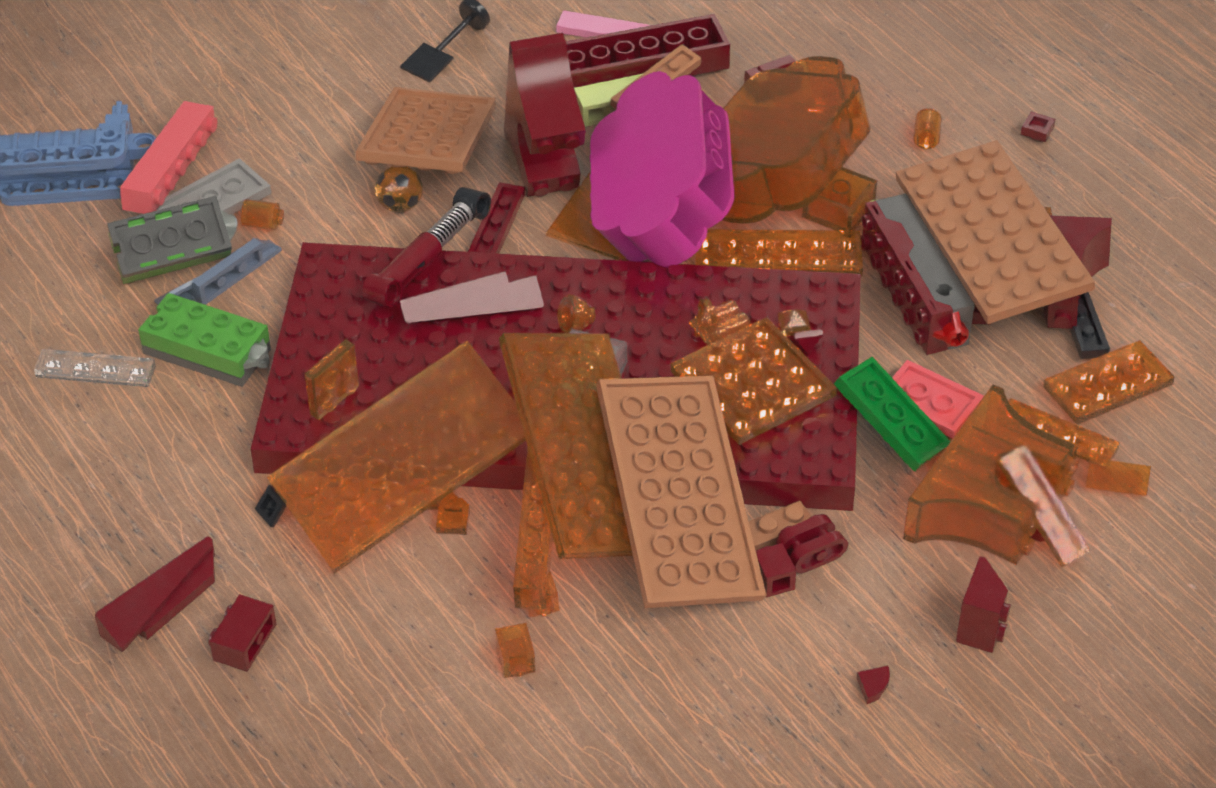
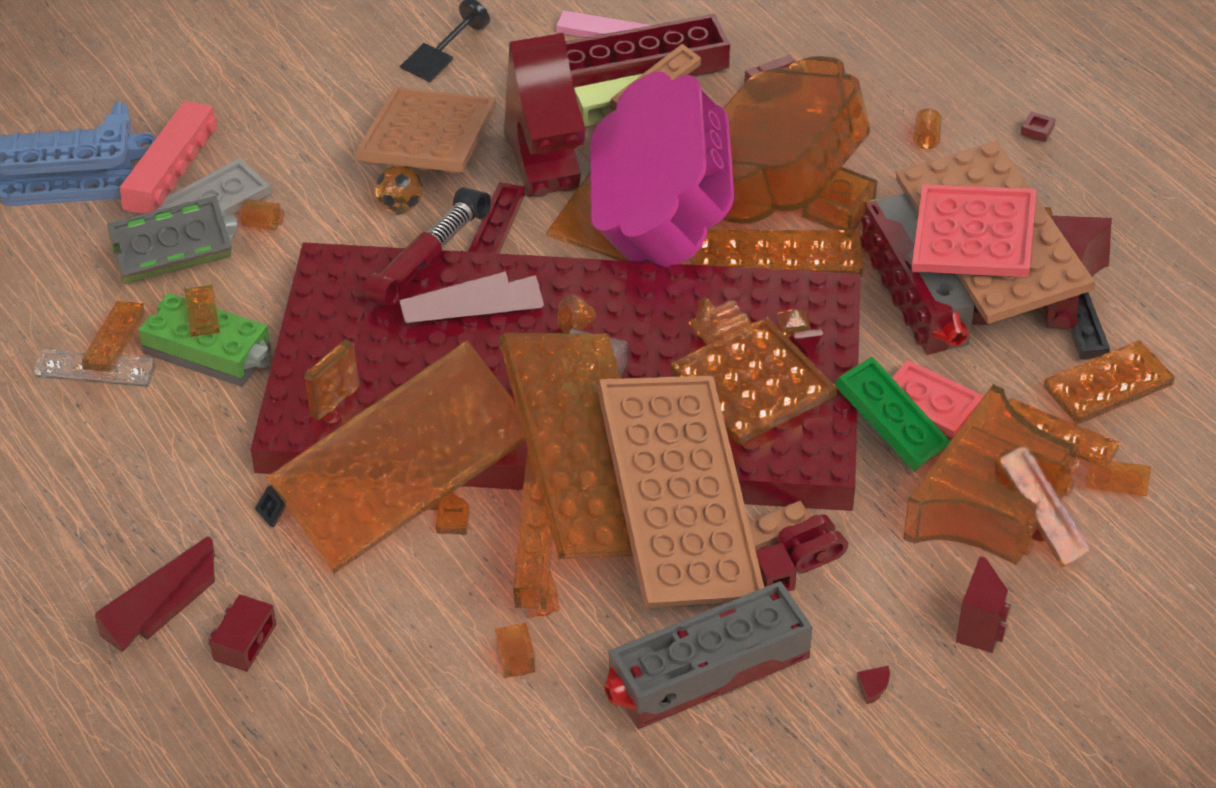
(113, 336): none -> clear orange plate
(201, 310): none -> clear orange plate
(226, 272): sand blue wedge -> none
(708, 655): none -> dark grey piece
(975, 230): none -> coral plate

